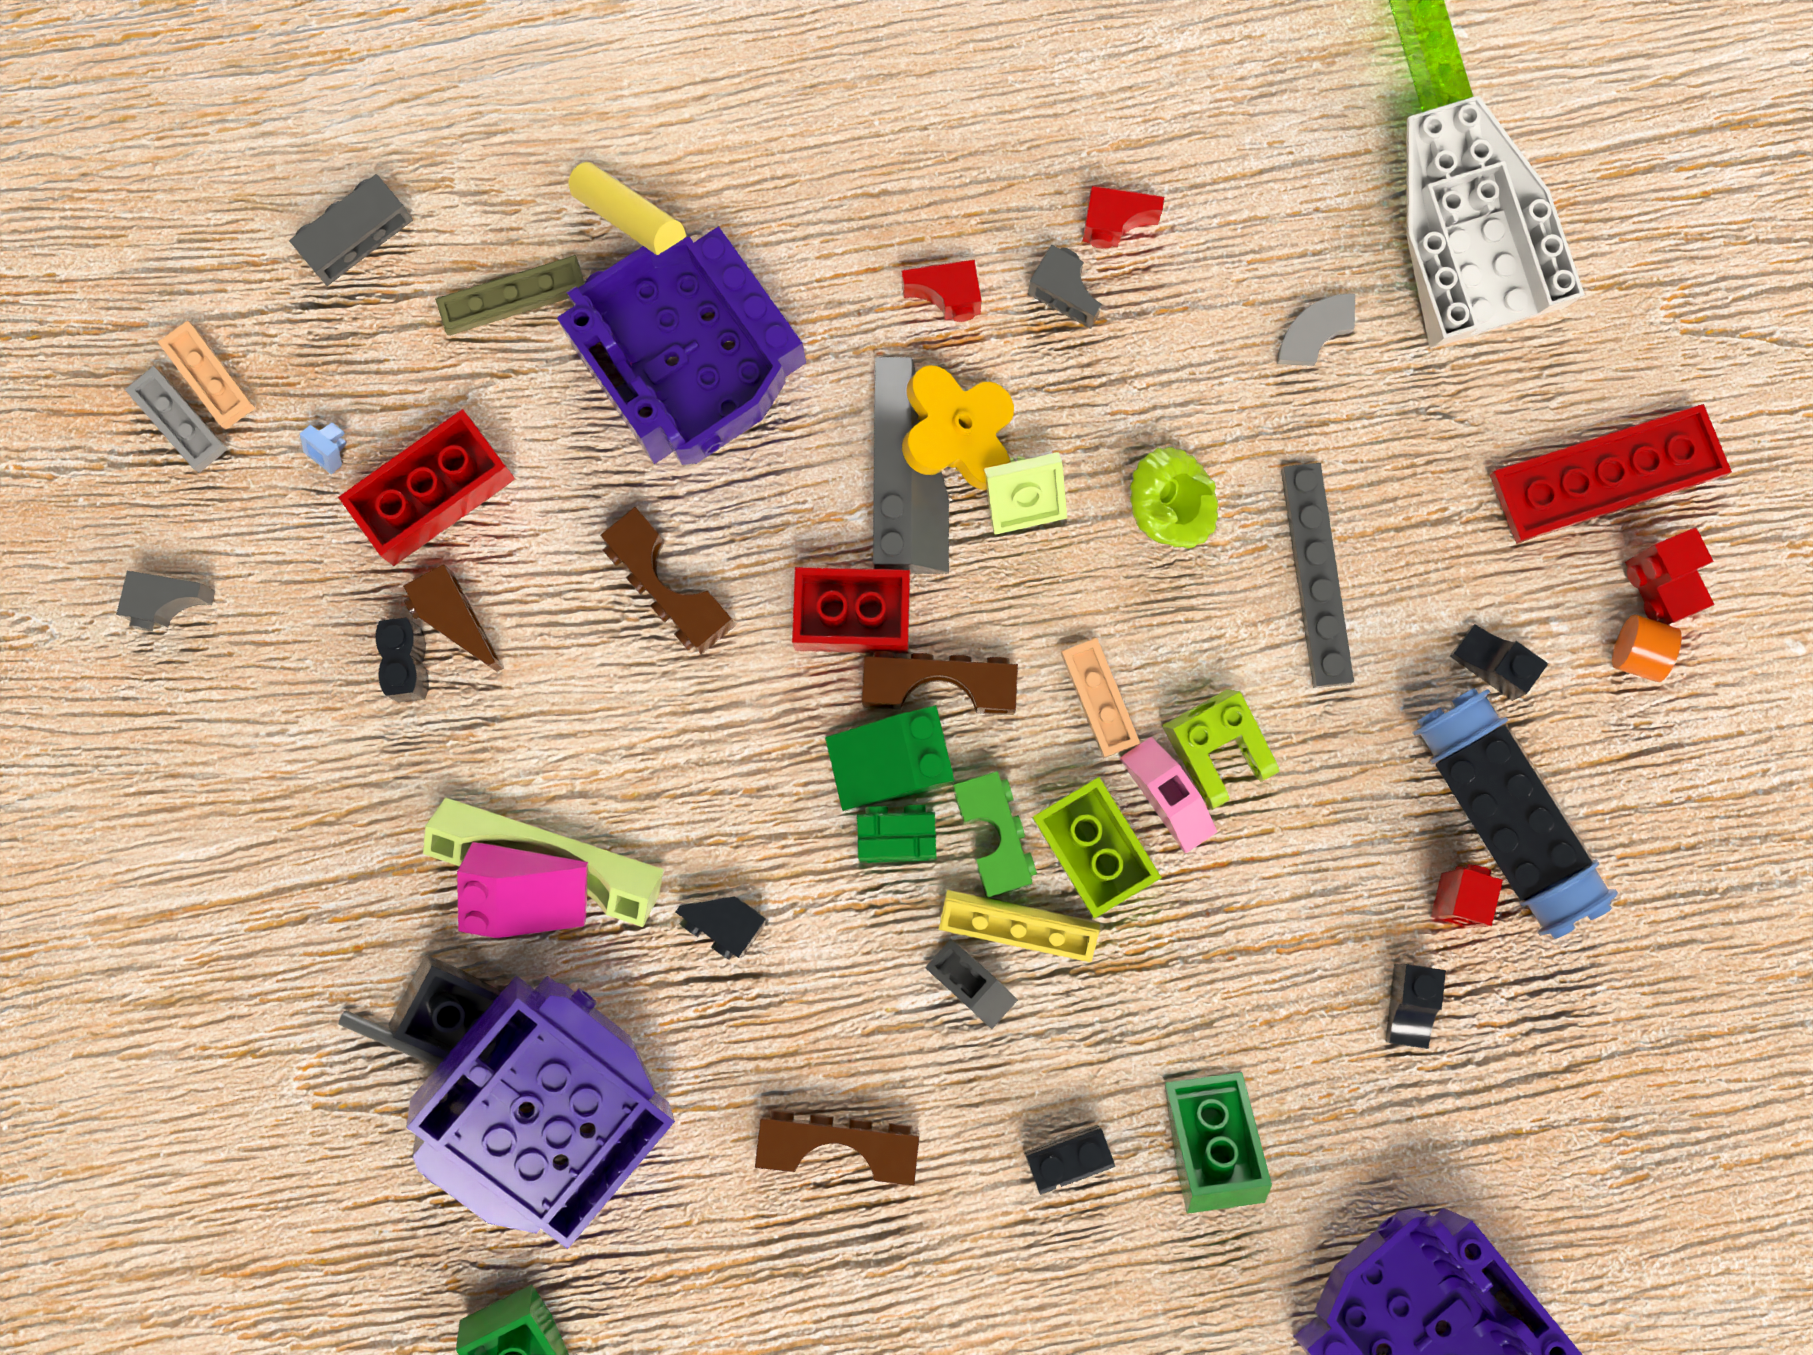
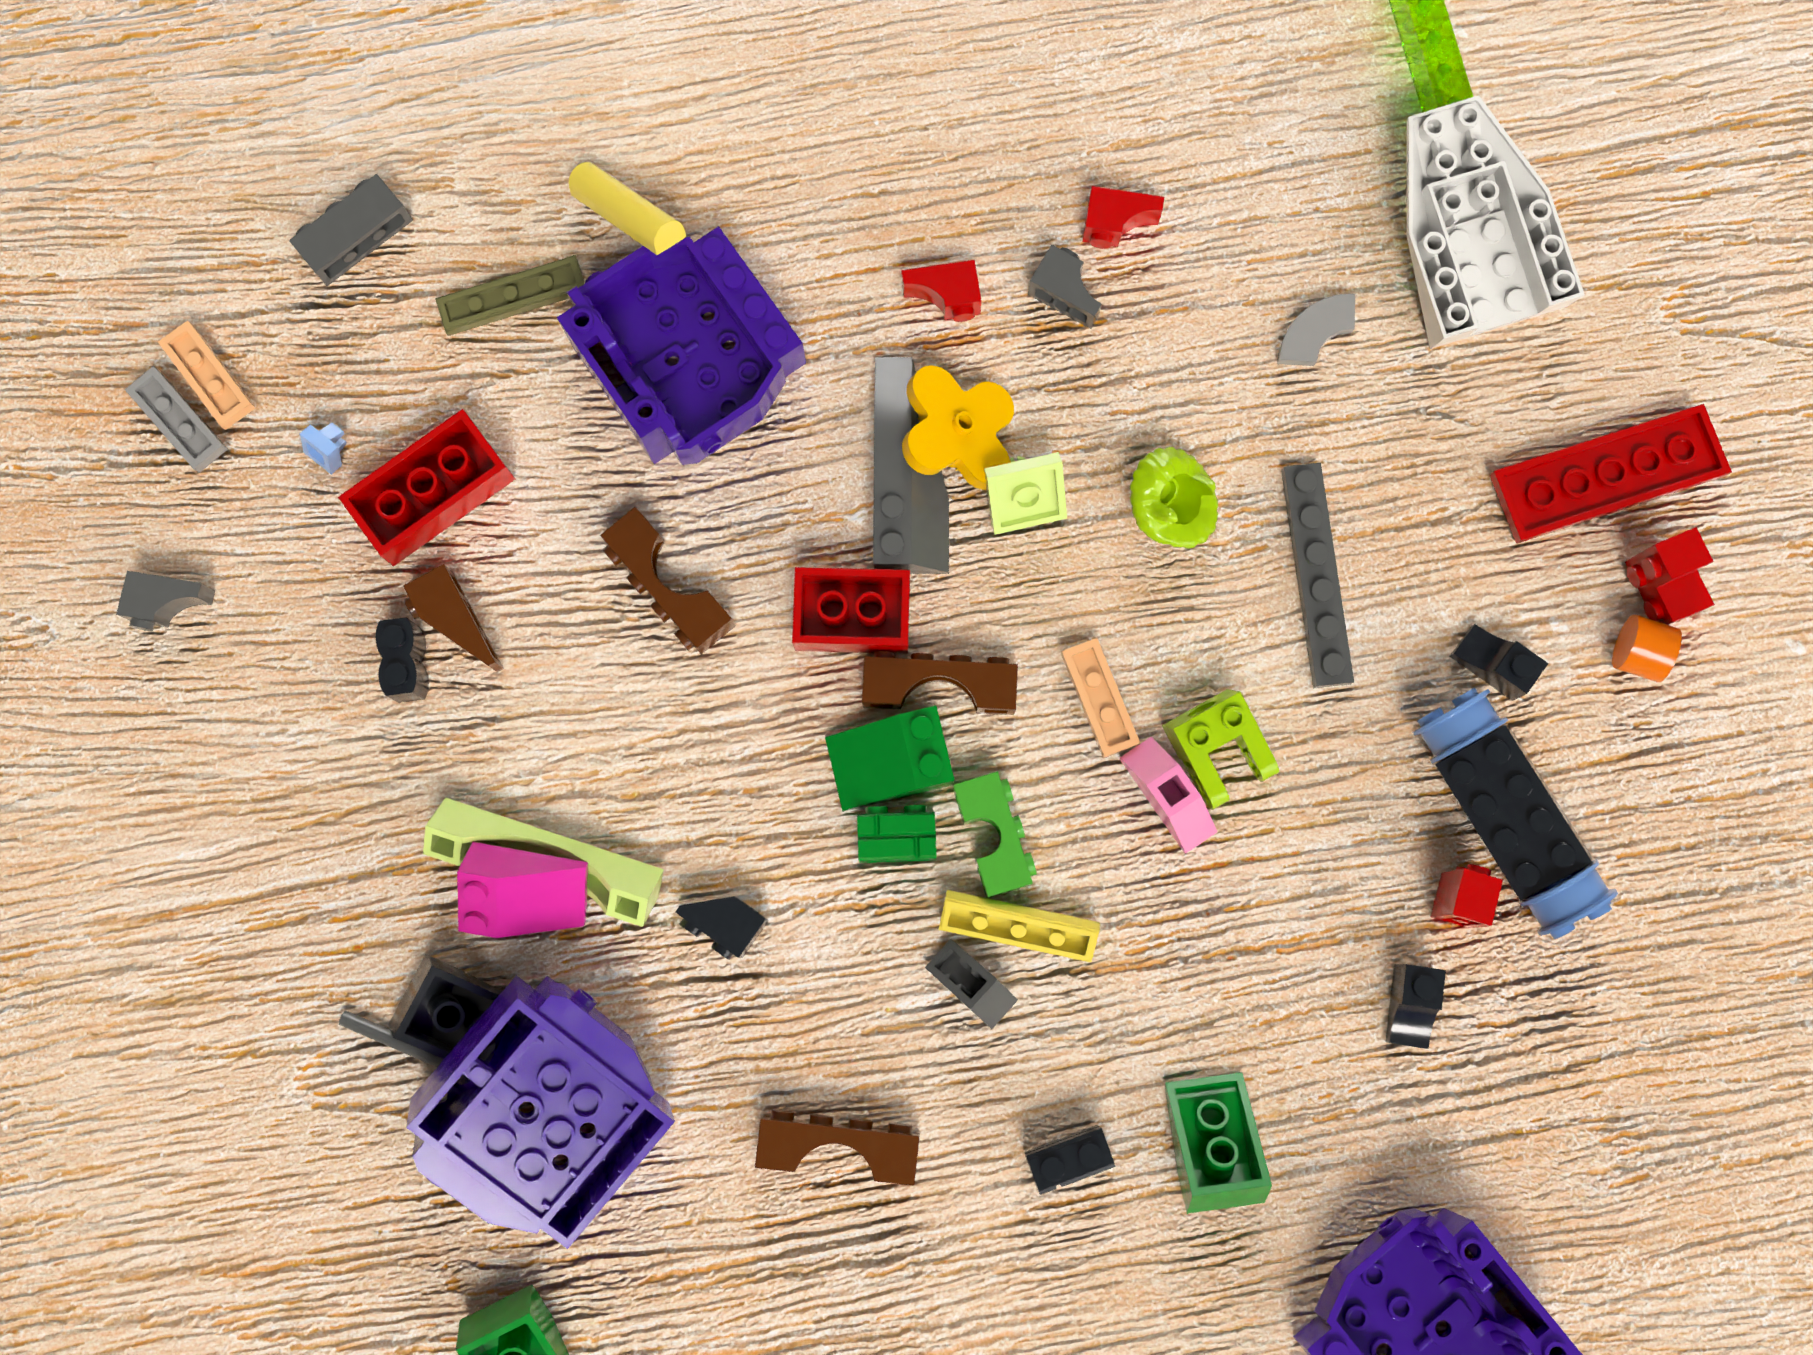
(1096, 847): lime slope -> none

